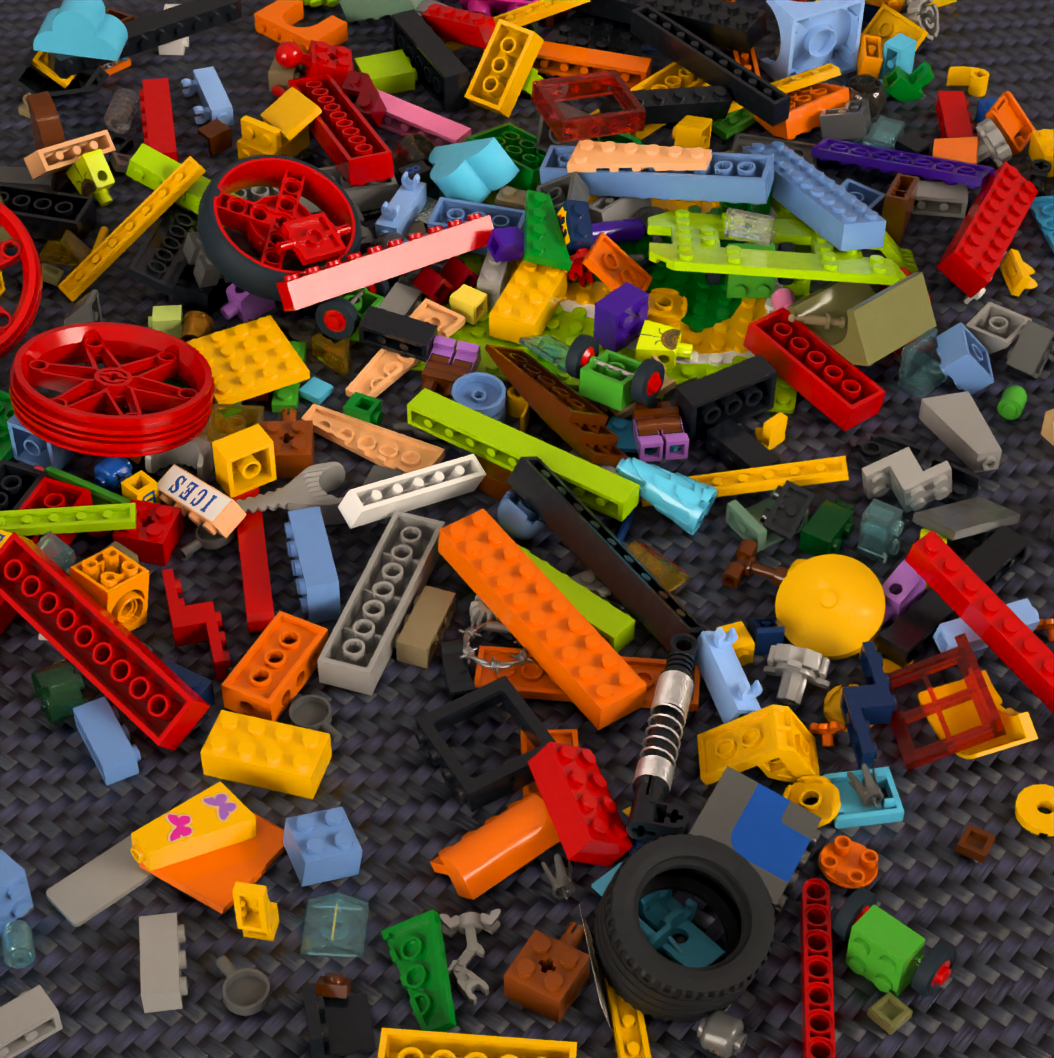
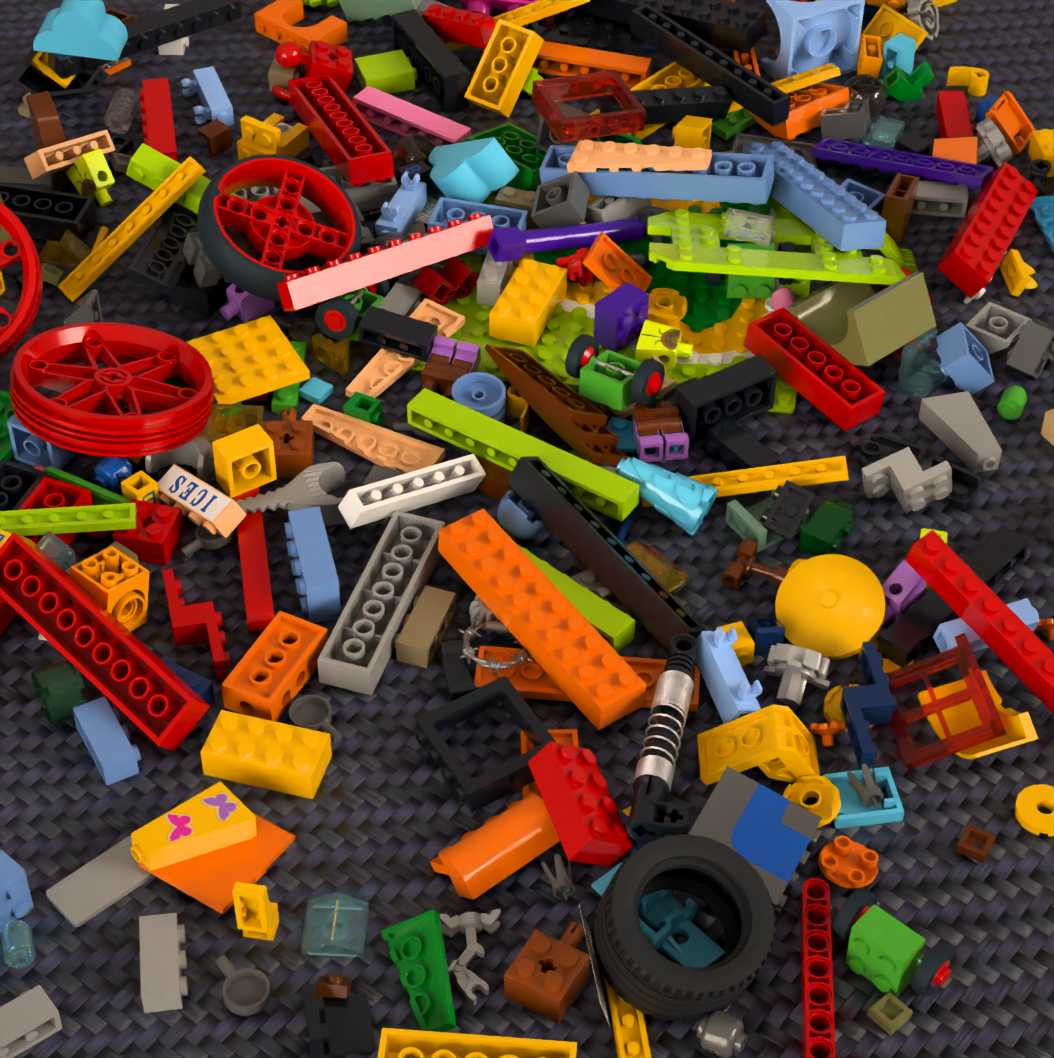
(167, 319): yellowish green brick -> none
(196, 325): pearl gold piece -> none
(291, 113): yellow tile -> none
(313, 238): red plate -> none
(322, 846): medium blue brick -> none
(364, 94): dark red brick -> none
(469, 303): light yellow brick -> none
(542, 233): green wing -> none
(547, 349): clear light blue slope -> none
(575, 225): dark blue brick -> none
(772, 432): yellow tile -> none
(824, 321): dark tan piece -> none
(880, 531): clear light blue brick -> none
(966, 518): dark grey tile -> none

